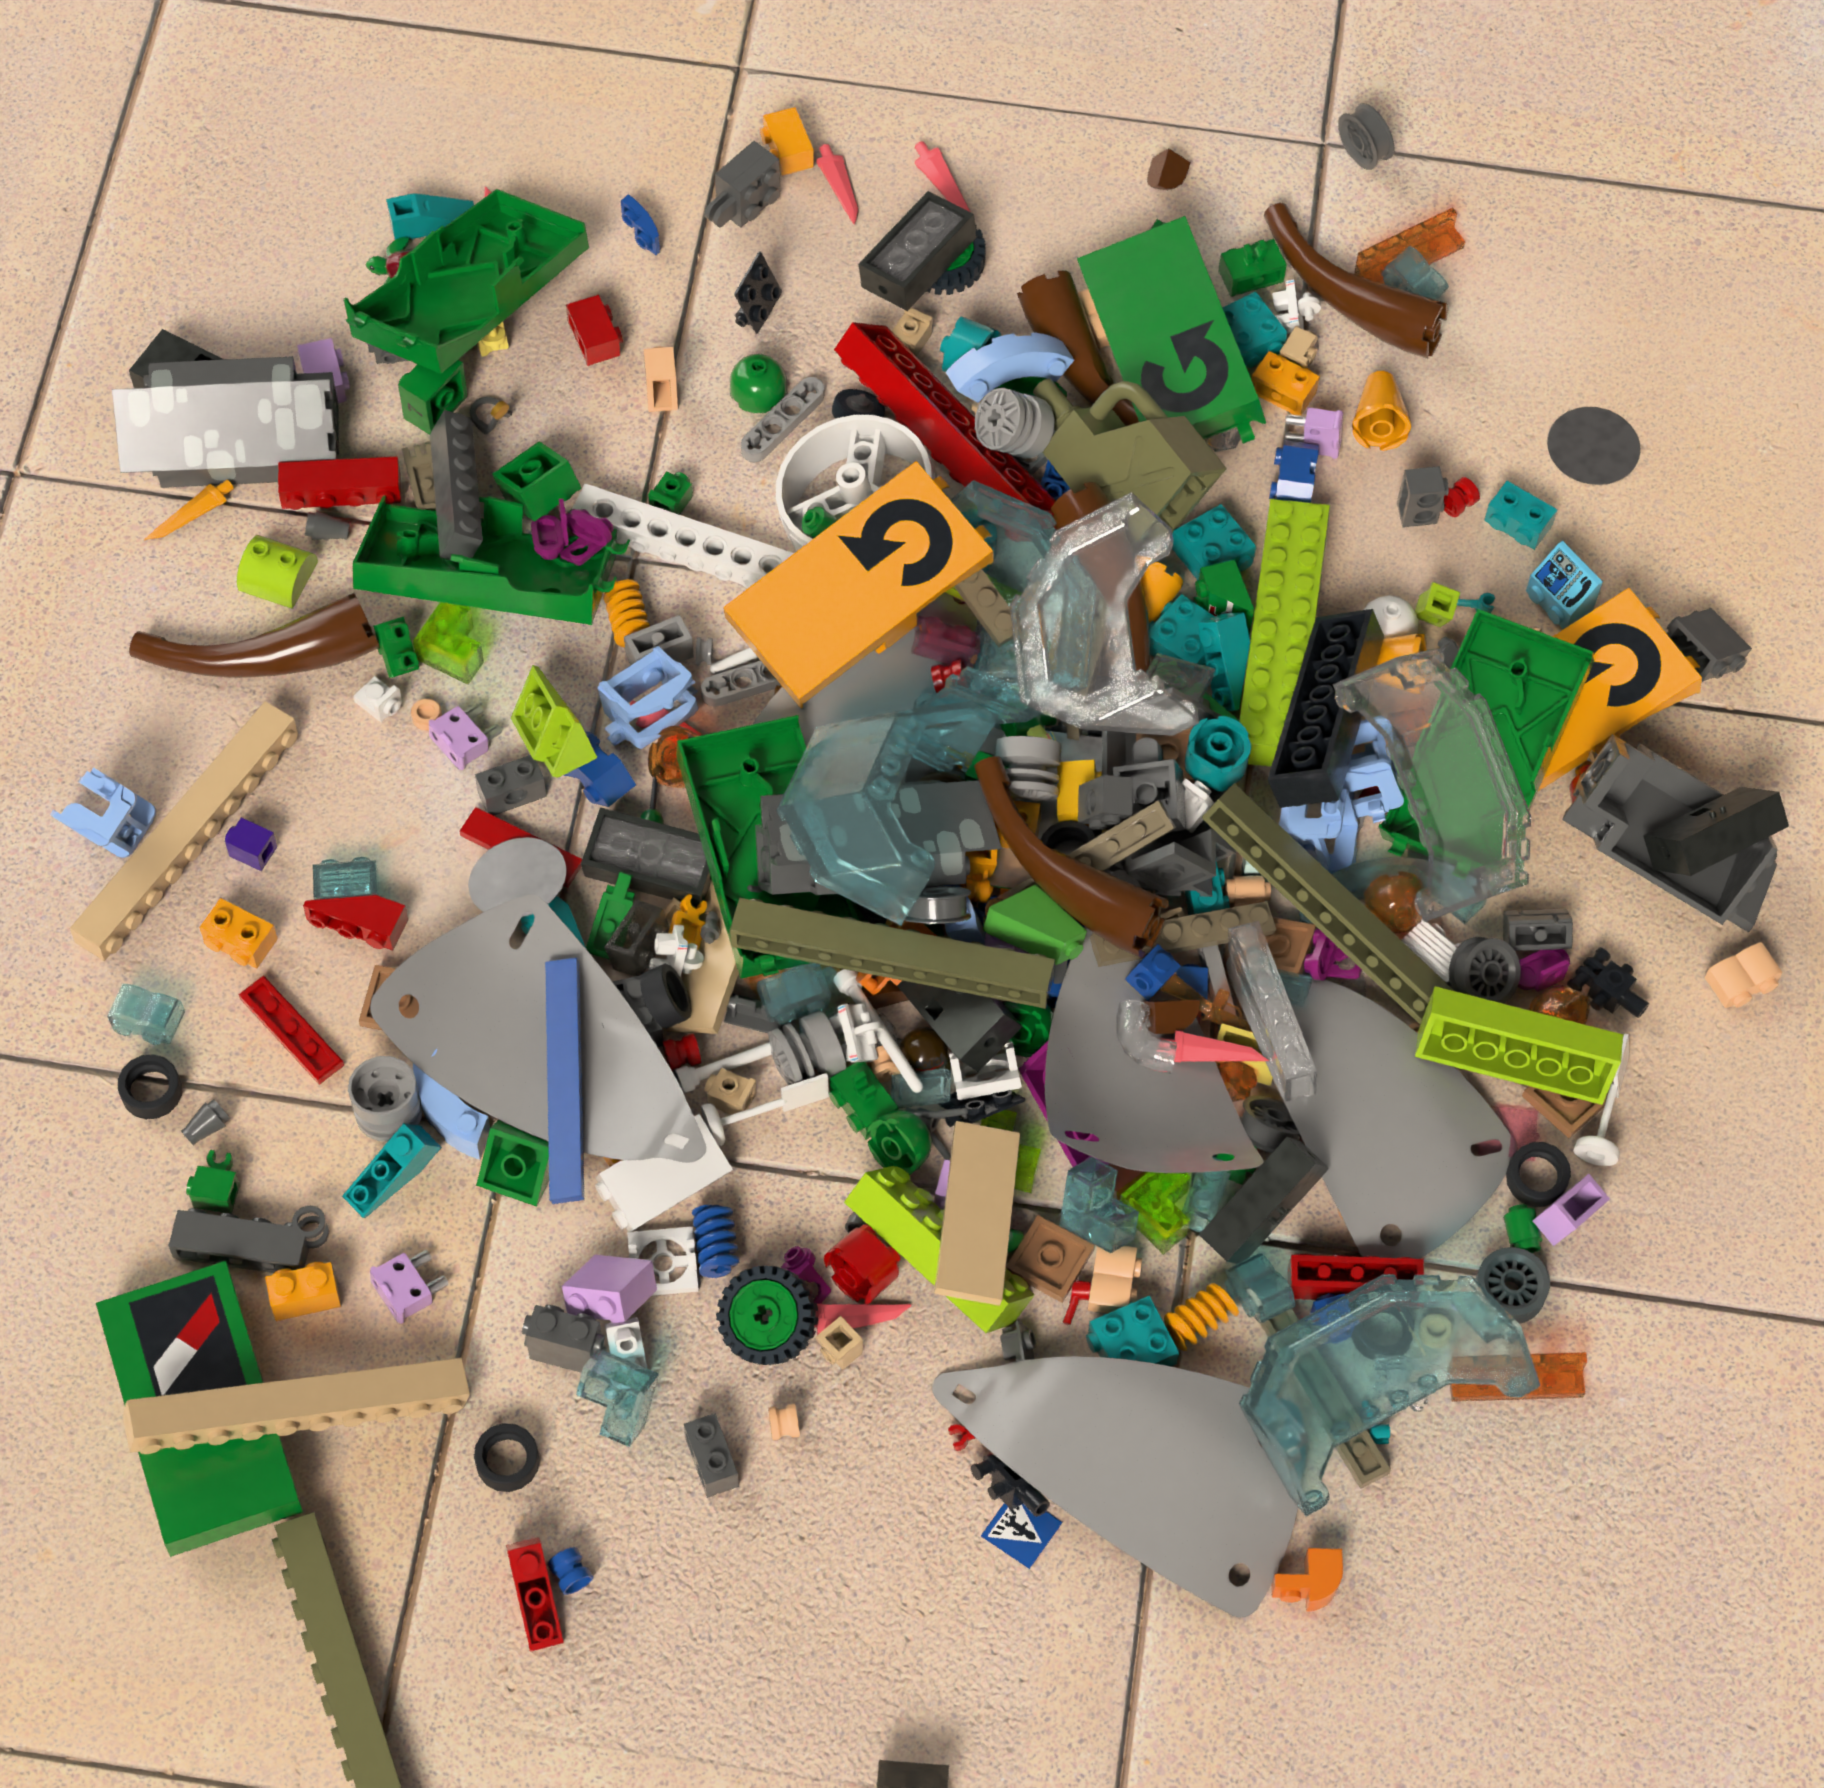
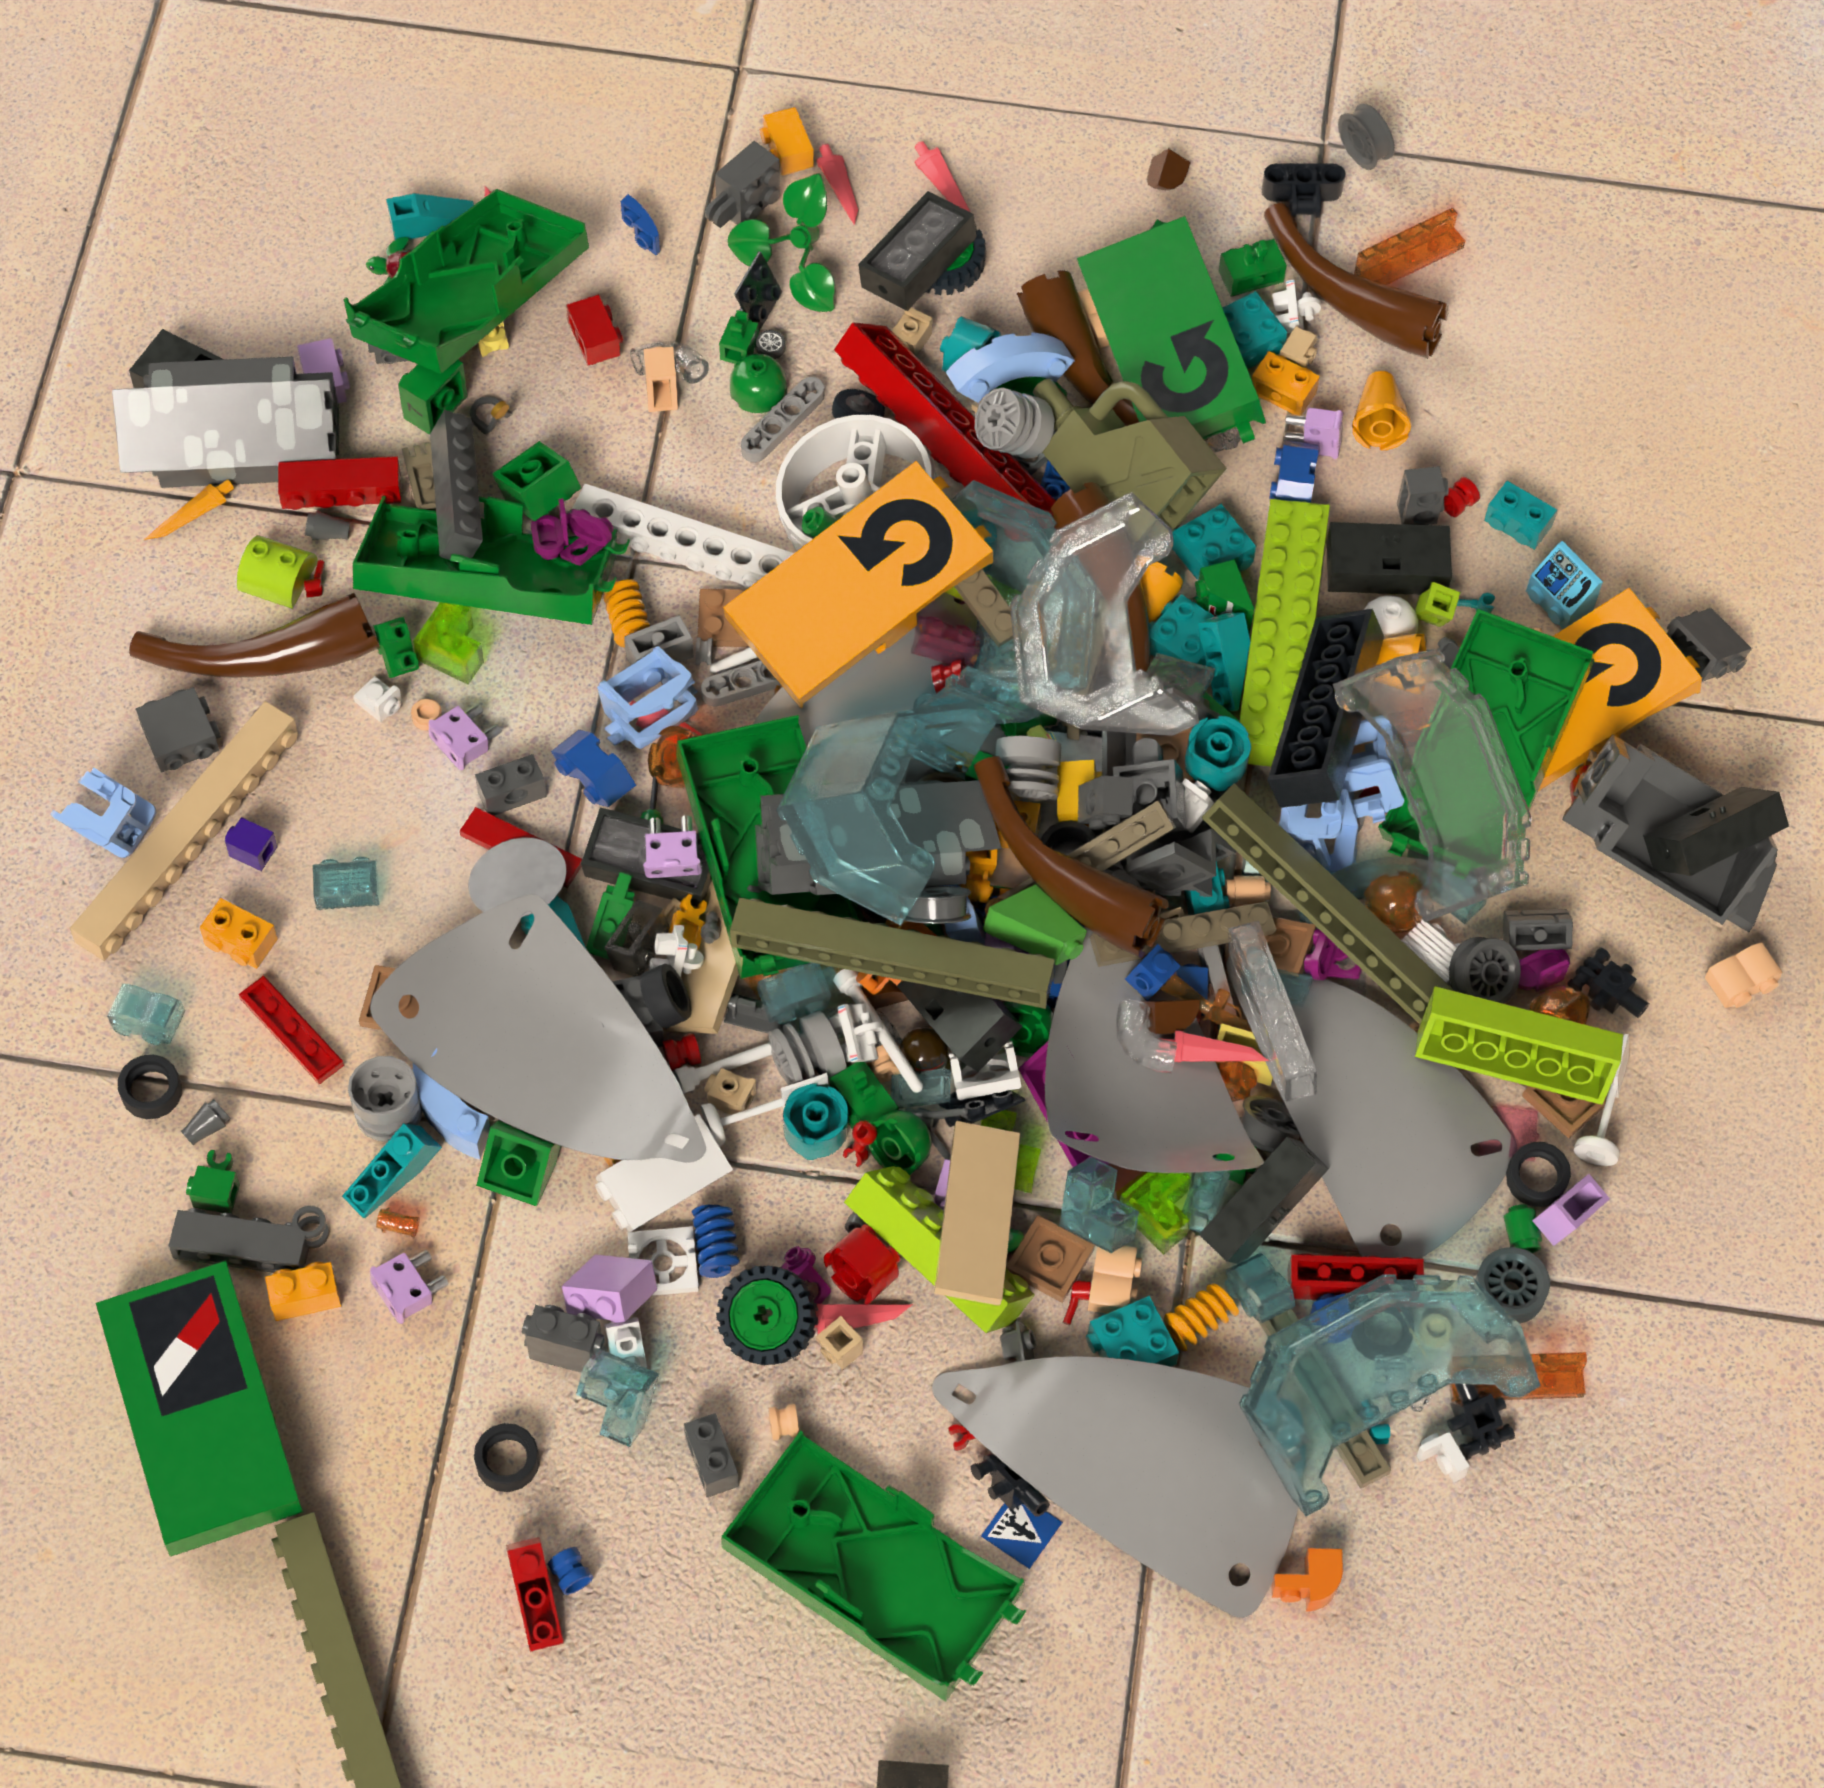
(178, 729): none -> dark grey brick
(295, 1405): tan brick -> none
(314, 586): none -> red hand
(362, 917): red slope -> none
(397, 1222): none -> clear orange pin
(550, 727): lime slope -> none
(564, 1081): tile -> none
(671, 493): green brick -> none
(671, 852): none -> lavender piece
(687, 360): none -> clear cylinder
(712, 618): none -> medium nougat plate
(738, 338): none -> green brick
(770, 343): none -> dark grey tile
(808, 203): none -> green plant
(830, 1123): none -> teal brick
(863, 1135): none -> red arm
(873, 1566): none -> green piece
(1303, 185): none -> black beam
(1387, 558): none -> pearl dark grey brick
(1413, 274): clear light blue brick -> none
(1449, 1455): none -> white bracket
(1477, 1415): none -> black piece
(1593, 445): flat silver sticker -> none

